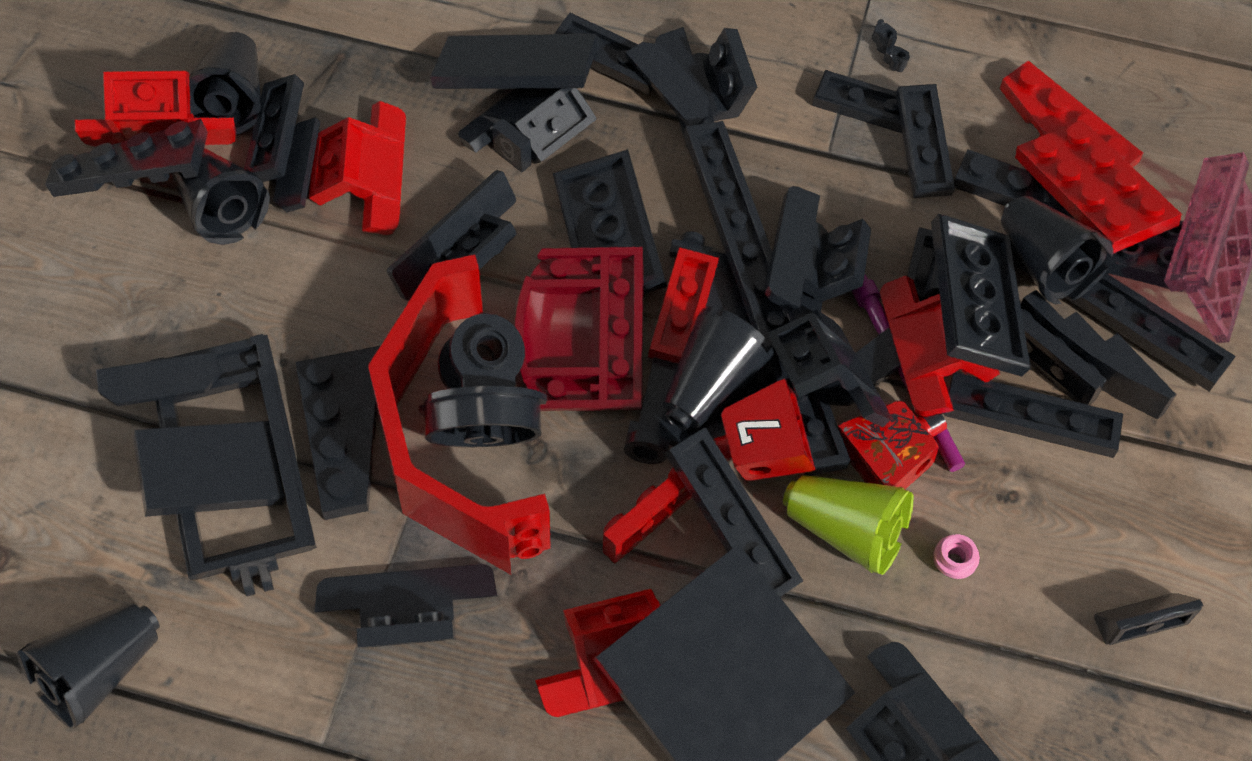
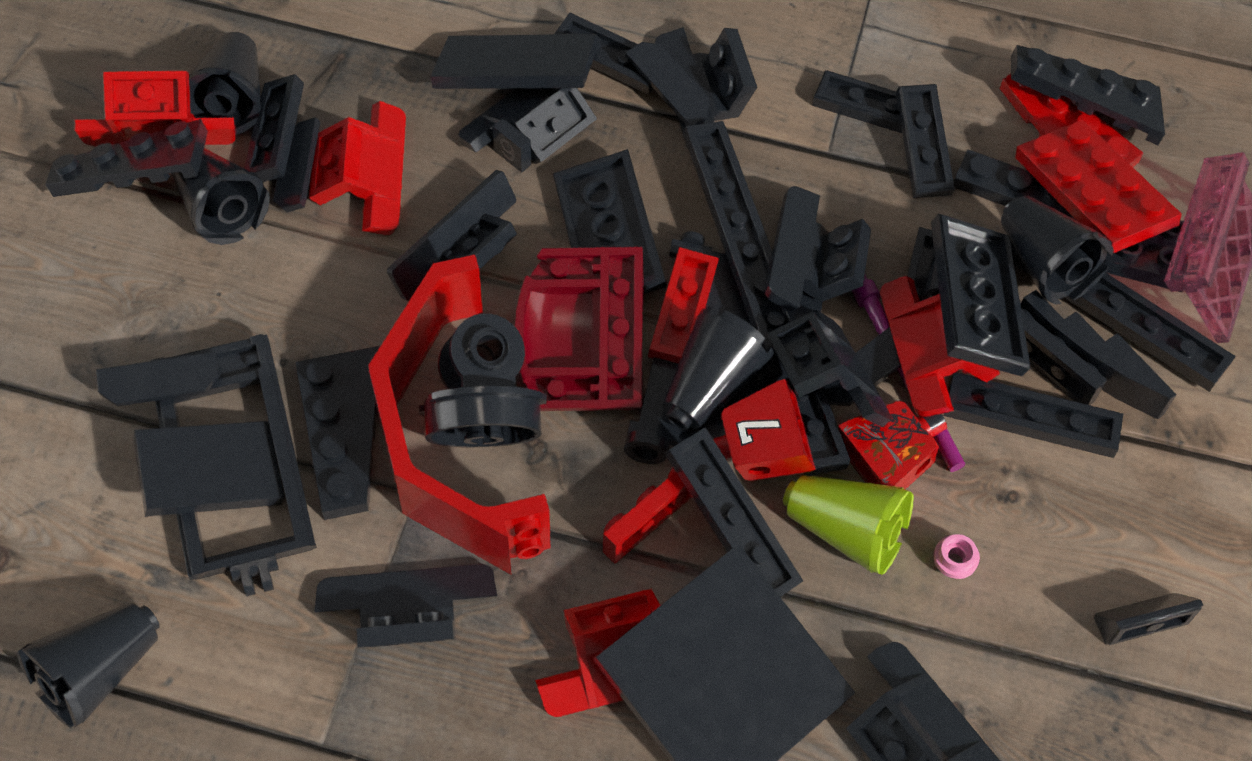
(885, 39): black piece -> none
(1090, 89): none -> black wing

